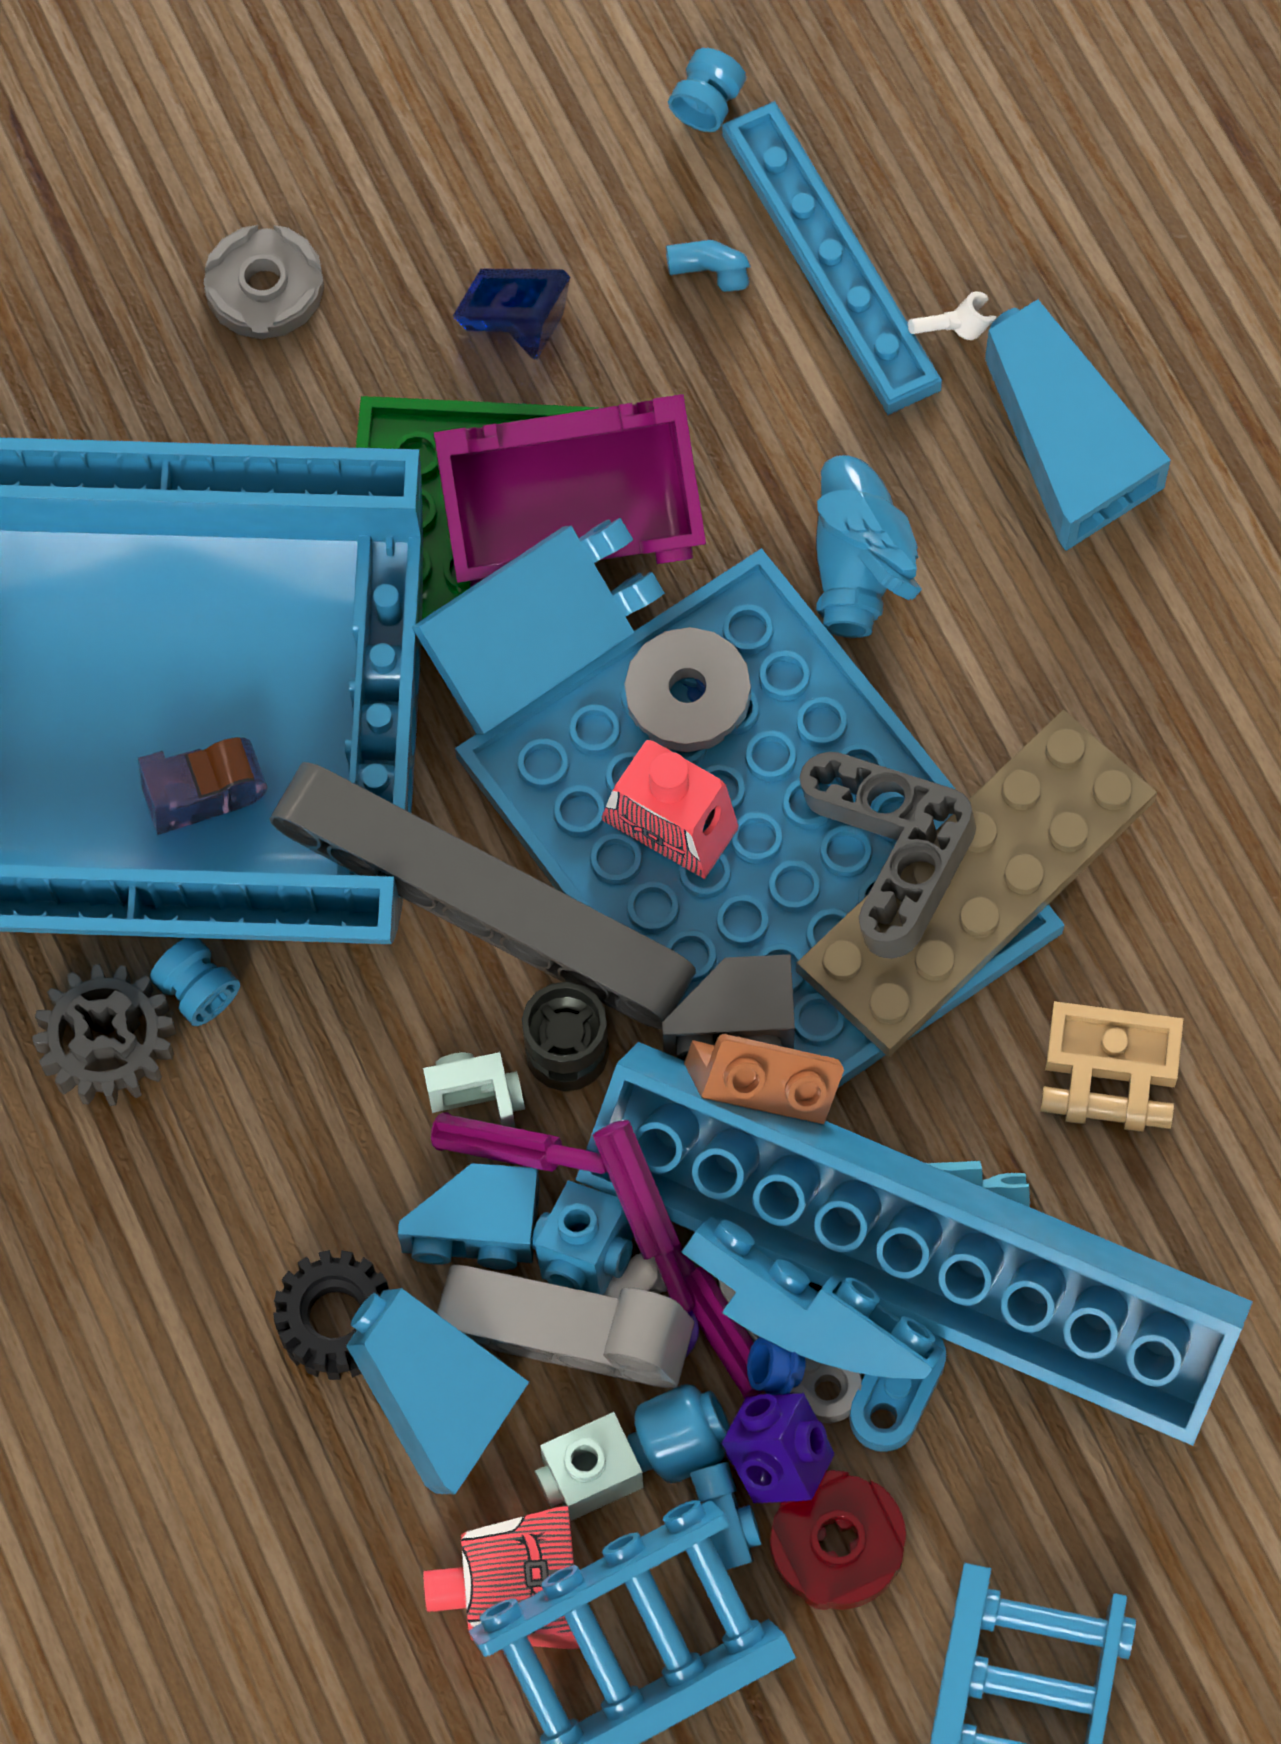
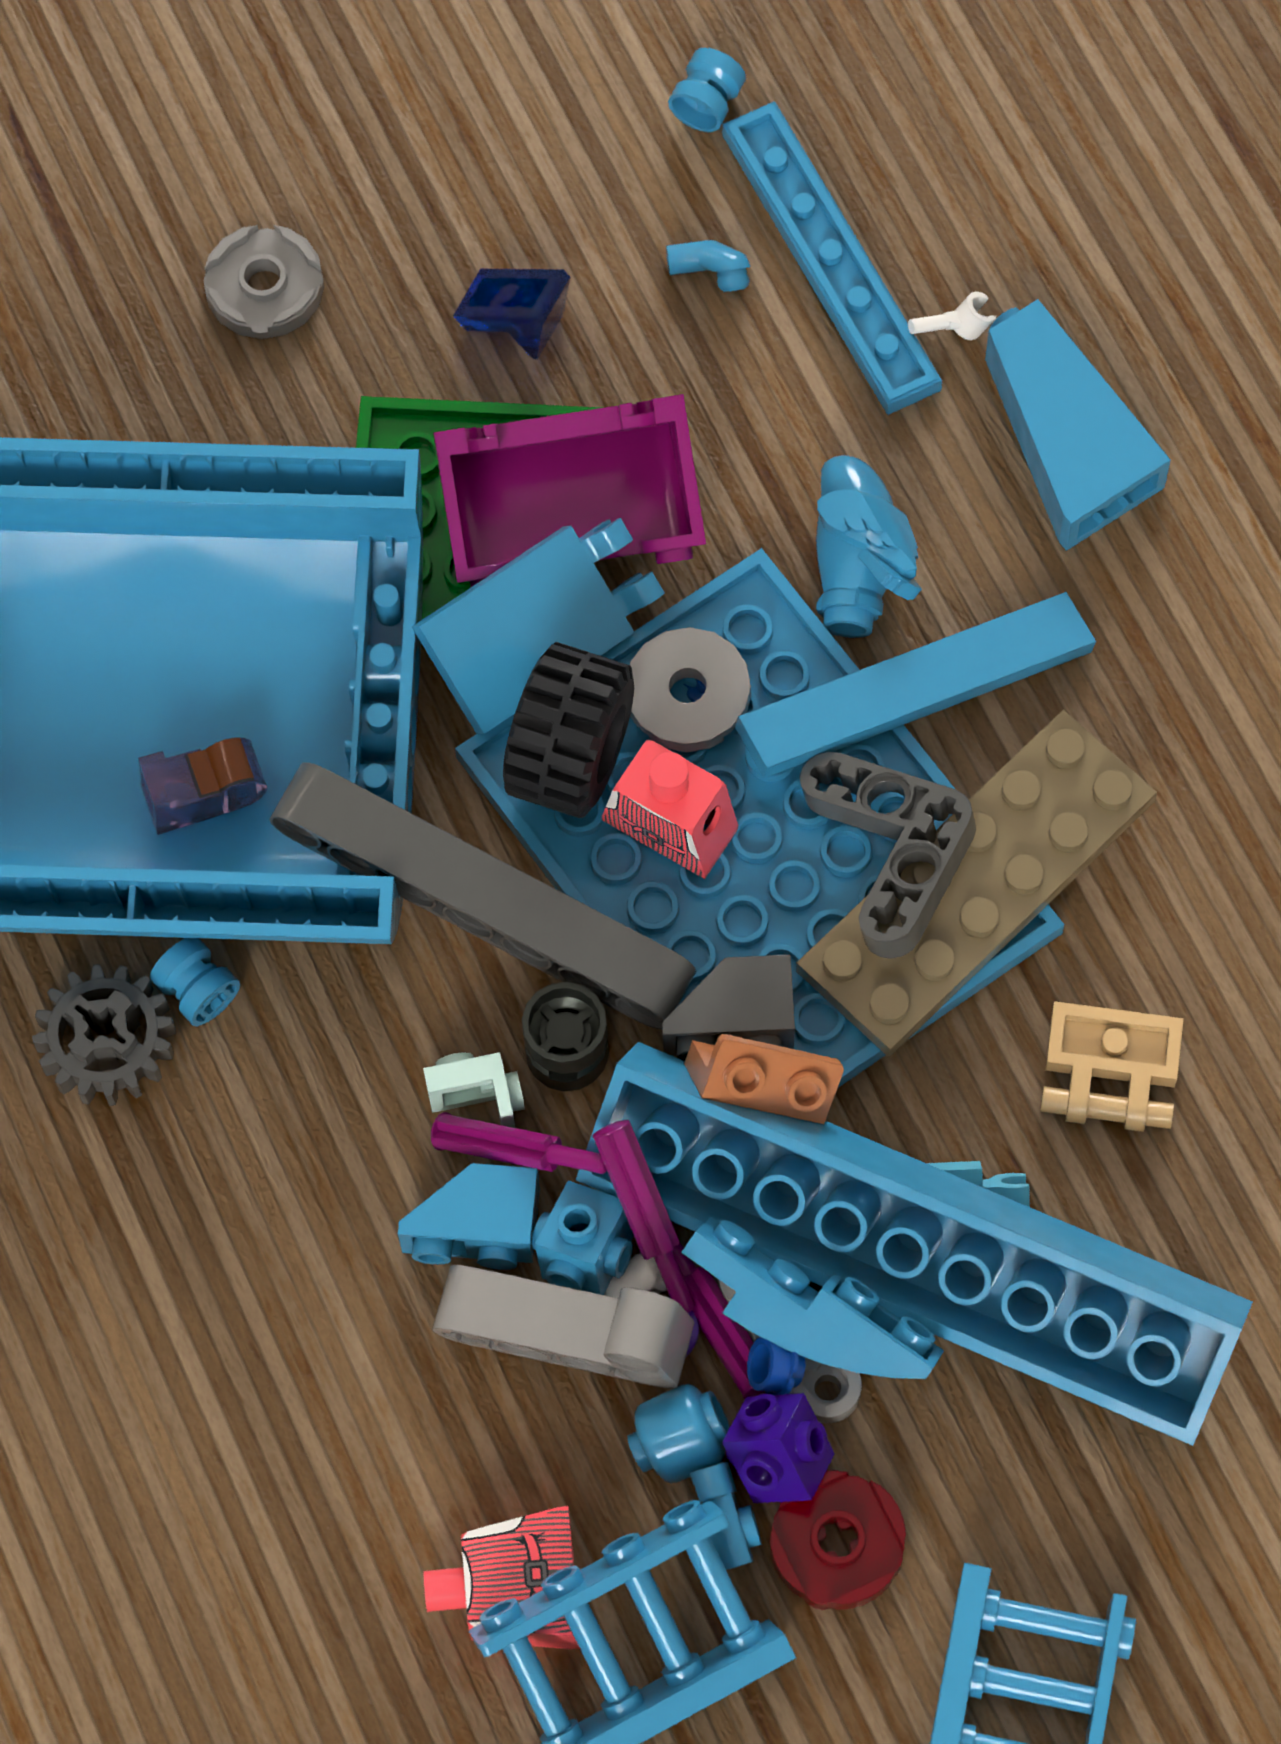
(299, 1296): black tyre -> none
(432, 1385): dark azure slope -> none
(568, 730): none -> black tyre
(589, 1467): light aqua brick -> none
(901, 1397): dark azure plate -> none
(914, 684): none -> dark azure tile

